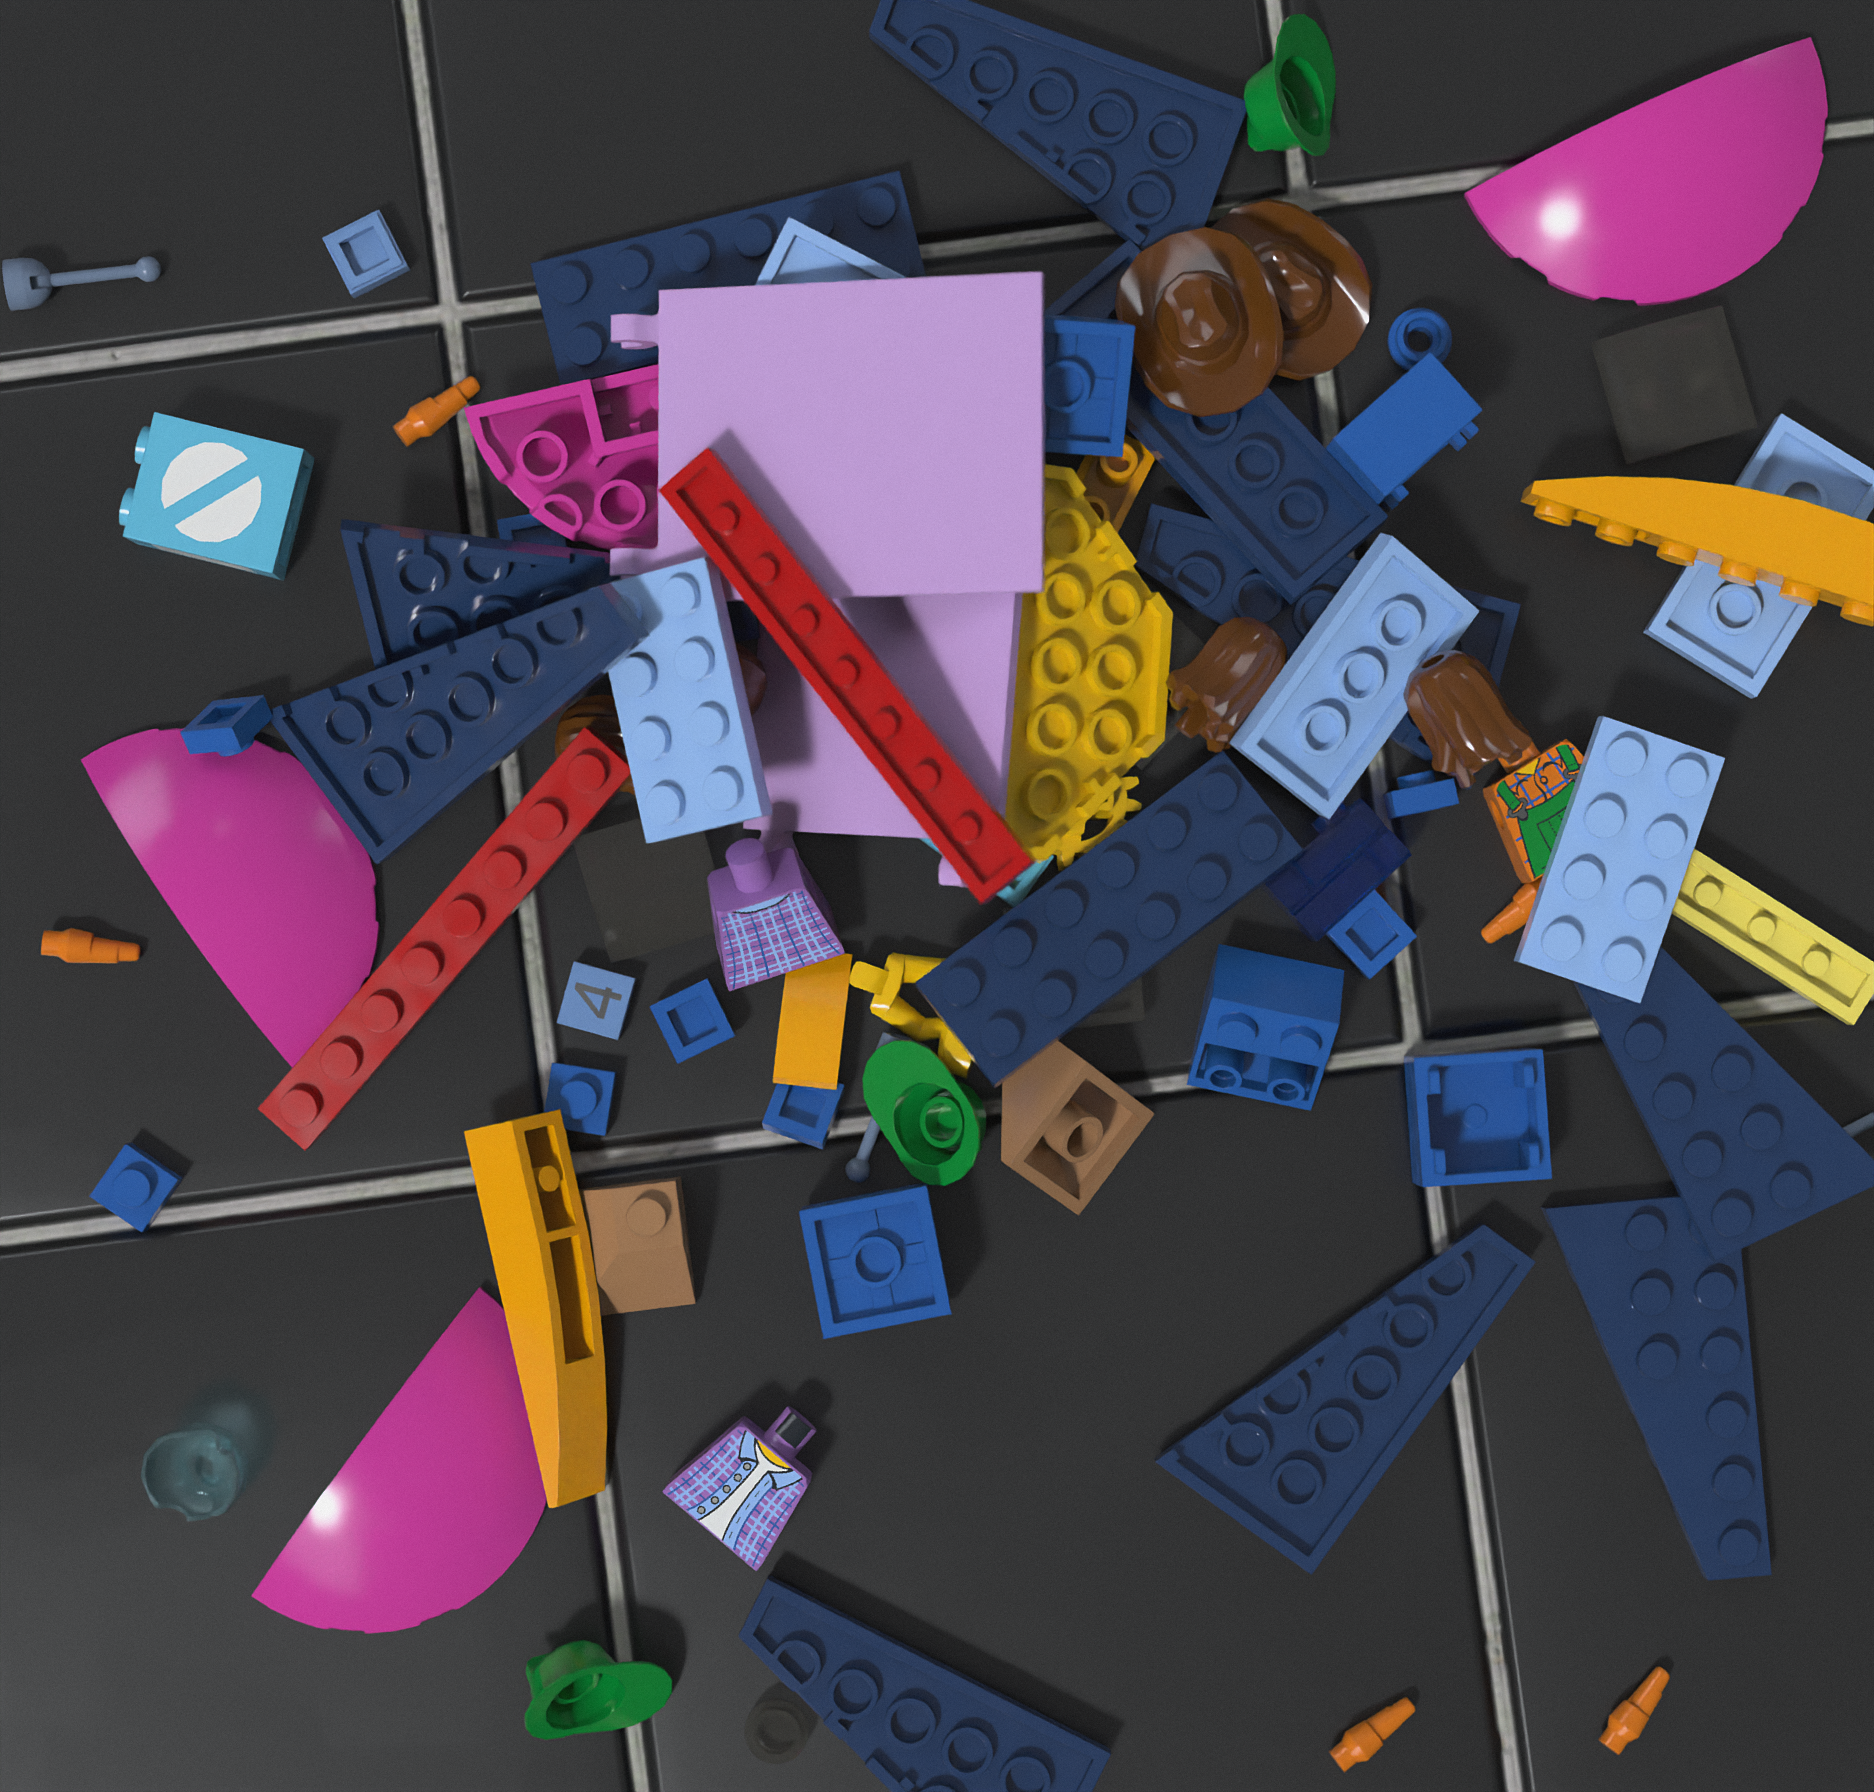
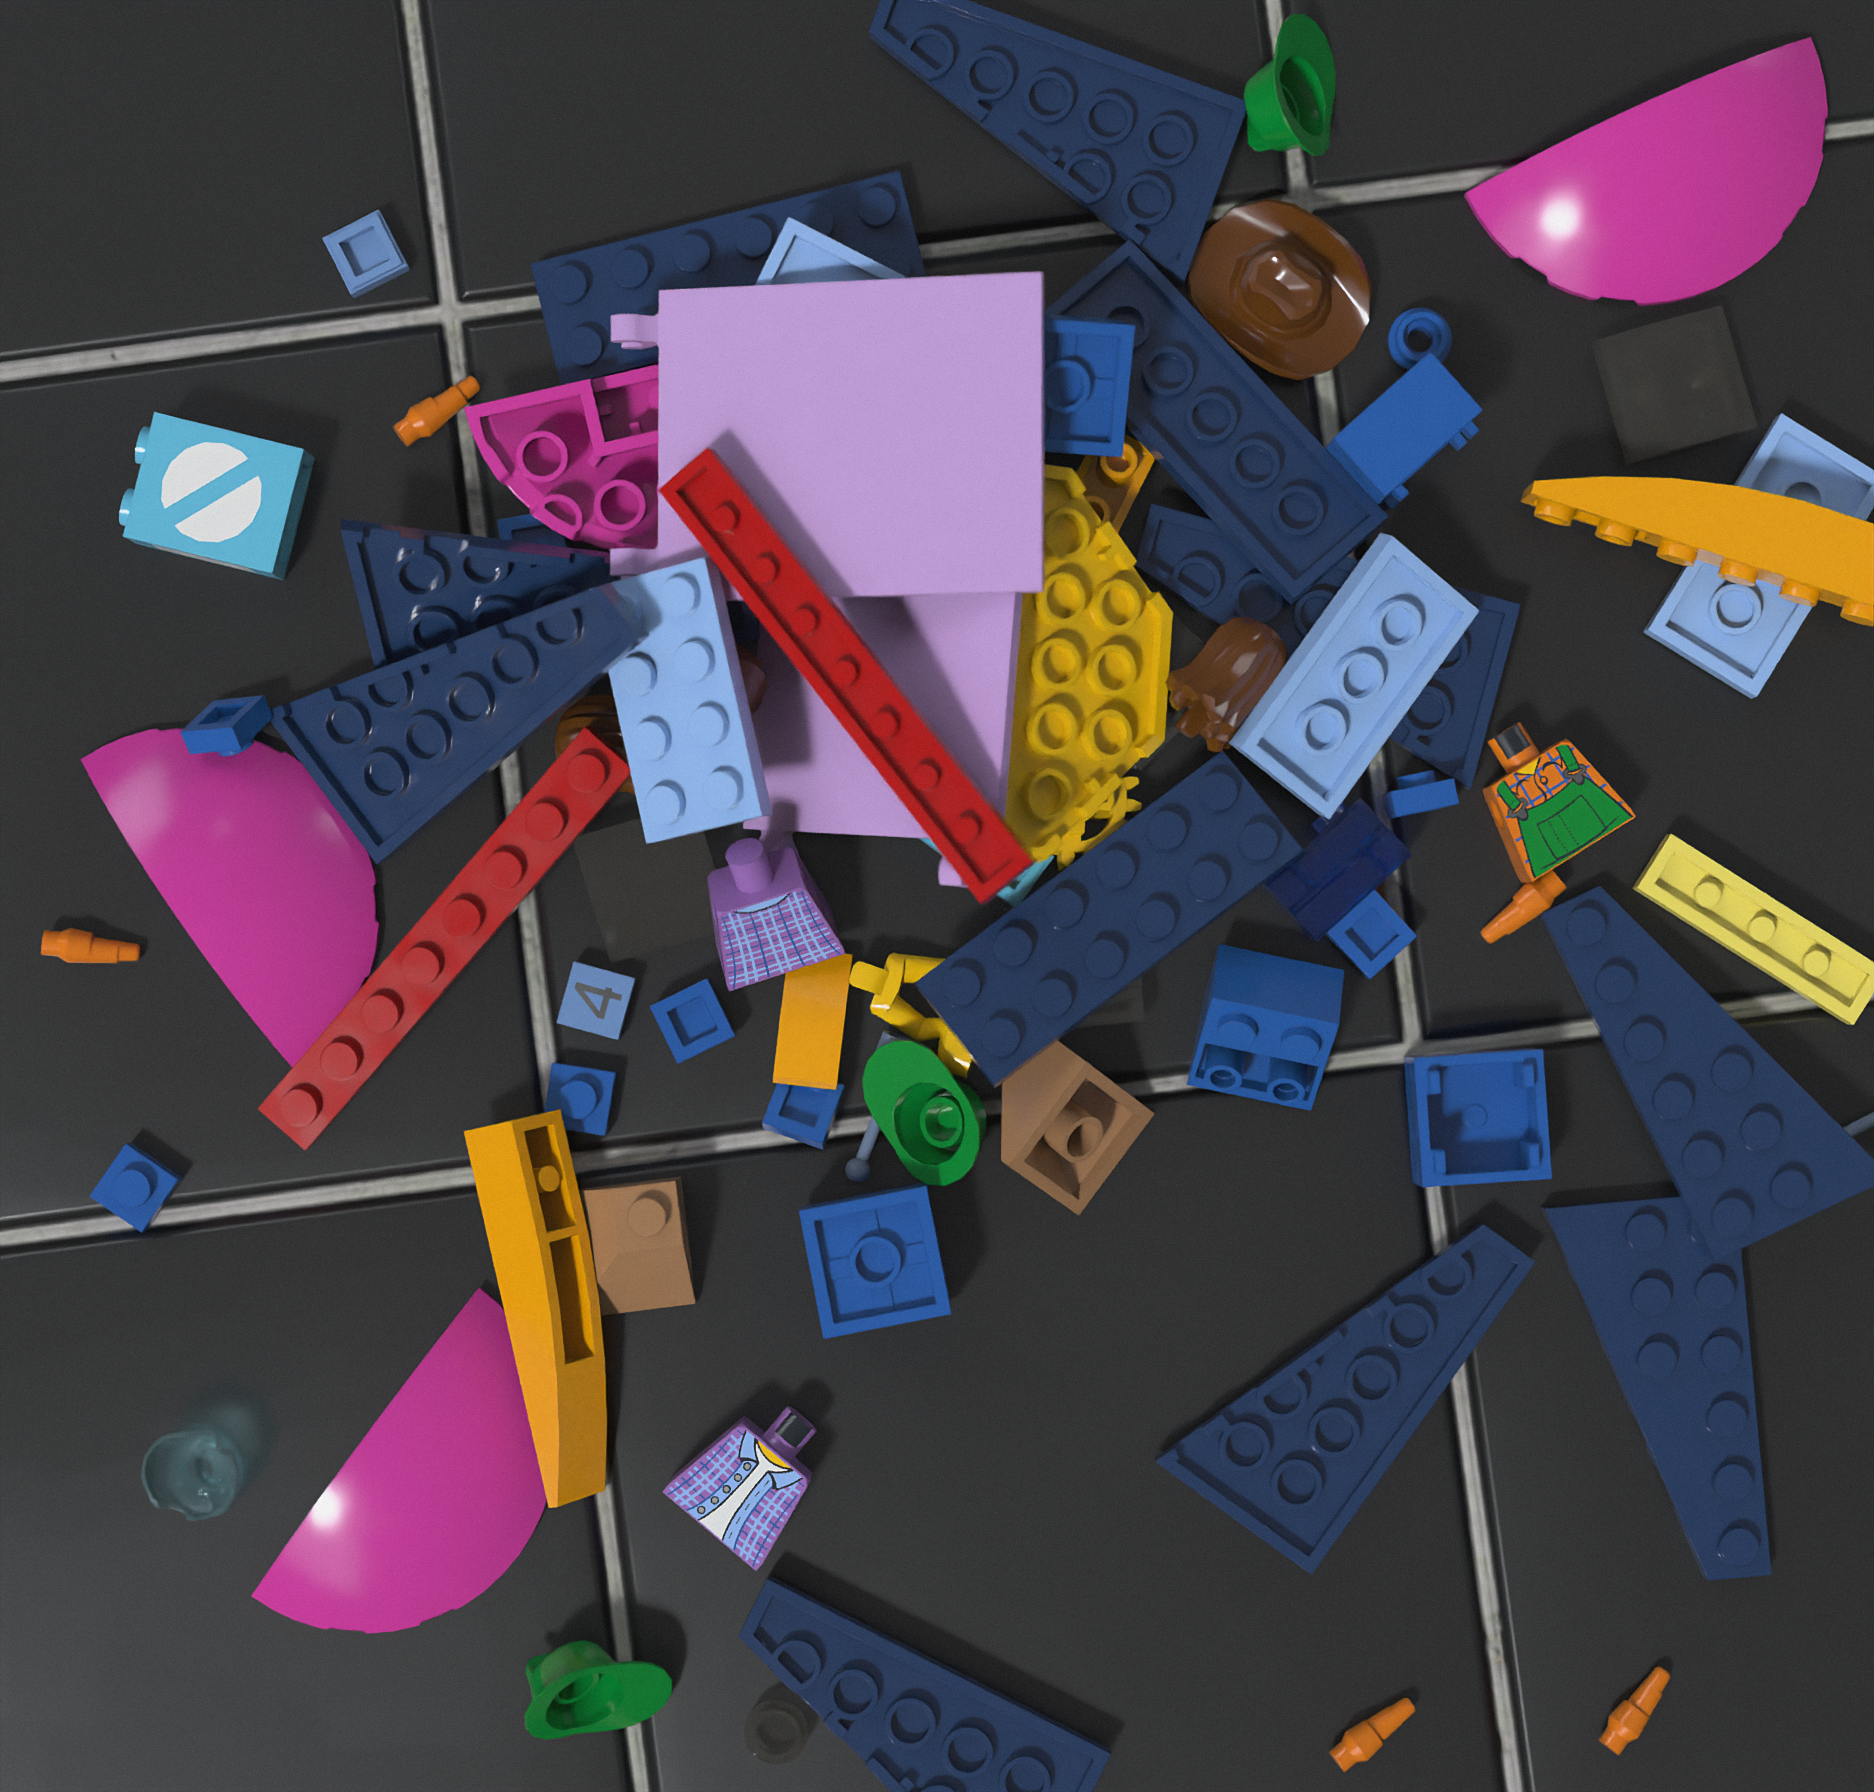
(30, 282): sand blue hinge -> none
(1202, 321): reddish brown hat -> none
(1462, 715): reddish brown piece -> none
(1619, 859): light blue plate -> none

